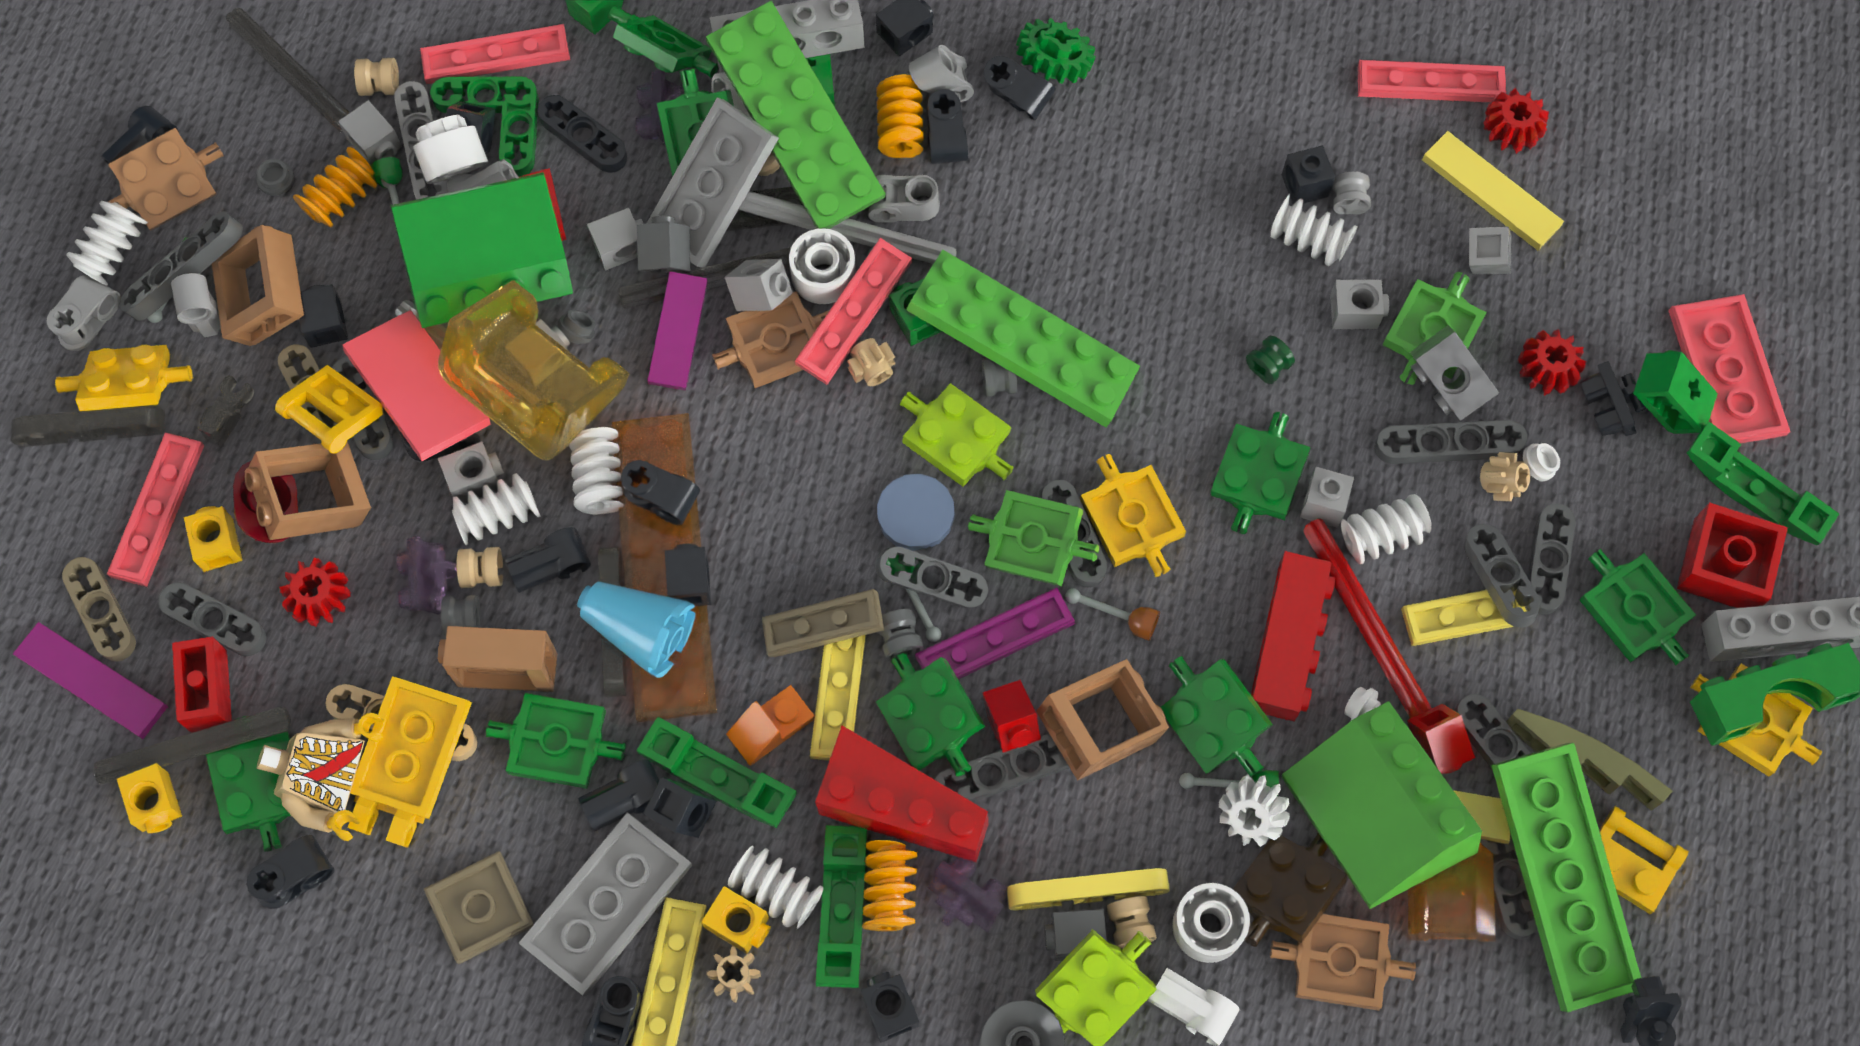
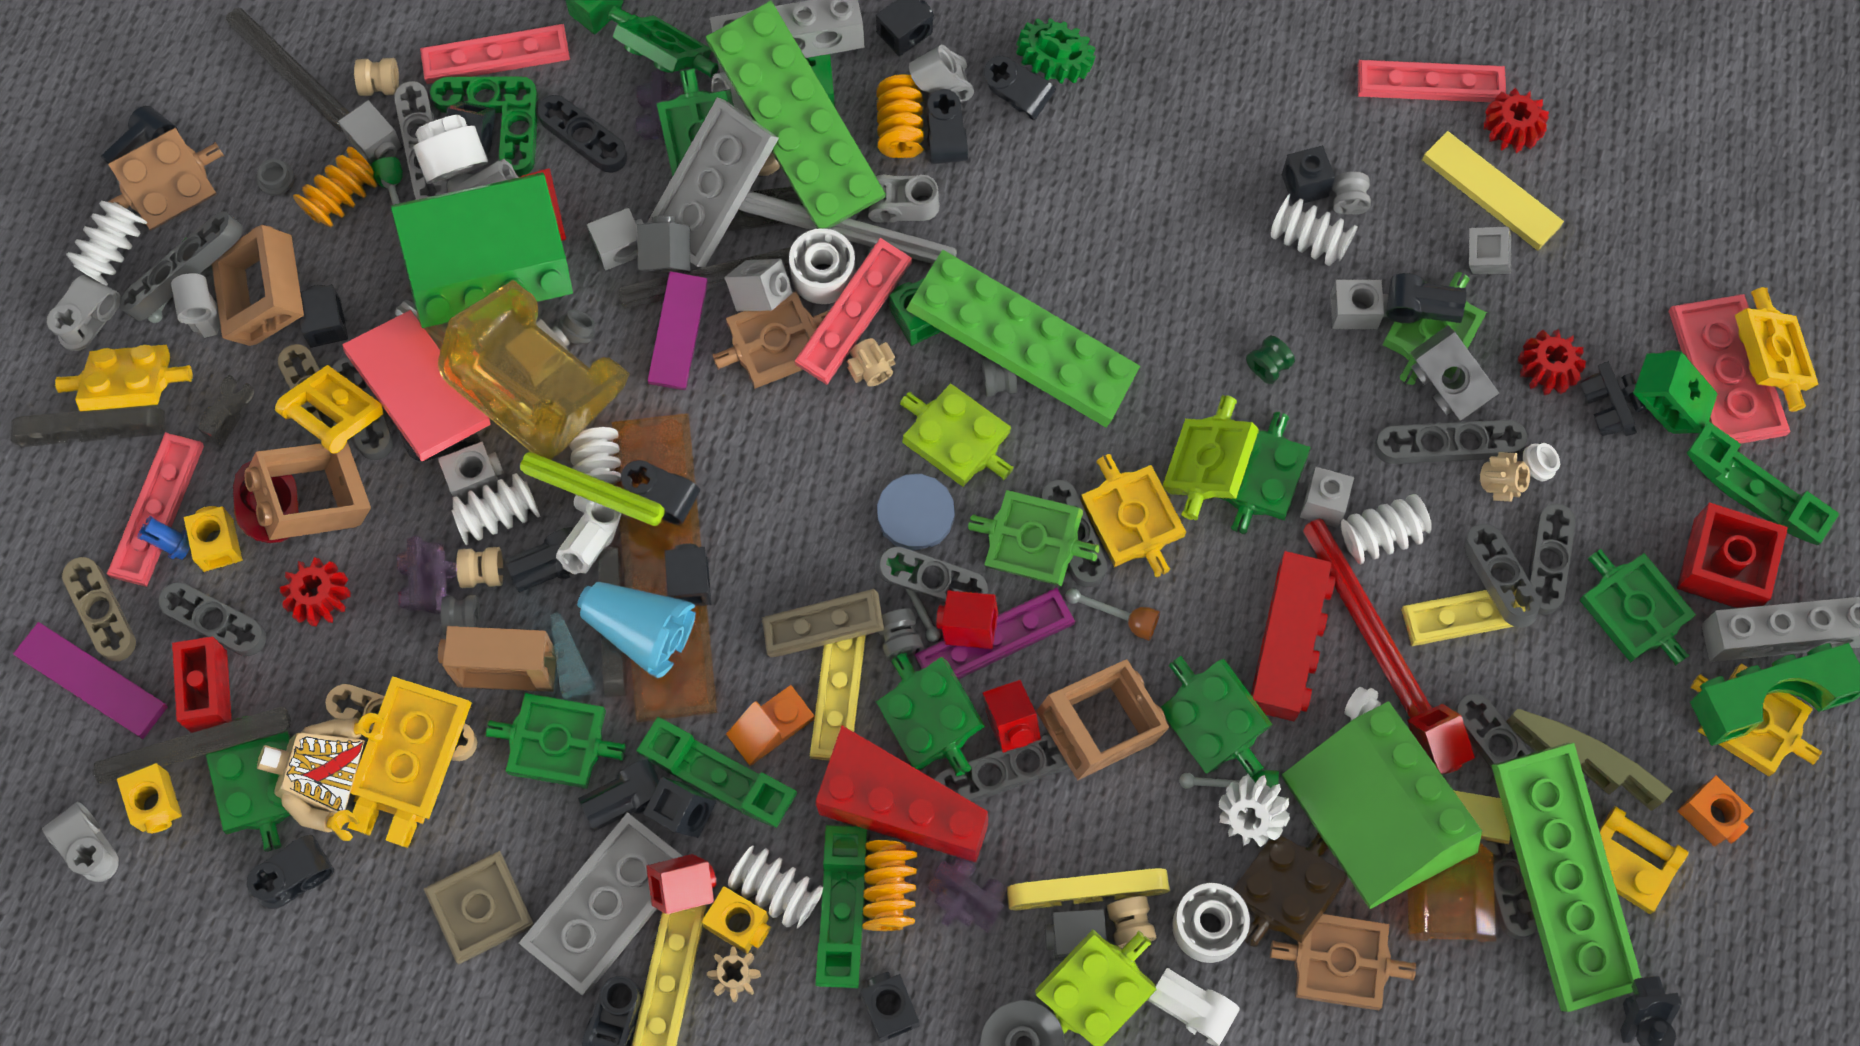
(78, 838): none -> light grey piece
(165, 538): none -> blue pin
(572, 671): none -> clear light blue slope
(588, 538): none -> white piece
(592, 488): none -> lime axle
(681, 883): none -> brick
(968, 619): none -> red brick
(1210, 458): none -> lime plate
(1414, 299): none -> black piece
(1698, 812): none -> orange brick
(1776, 349): none -> yellow plate

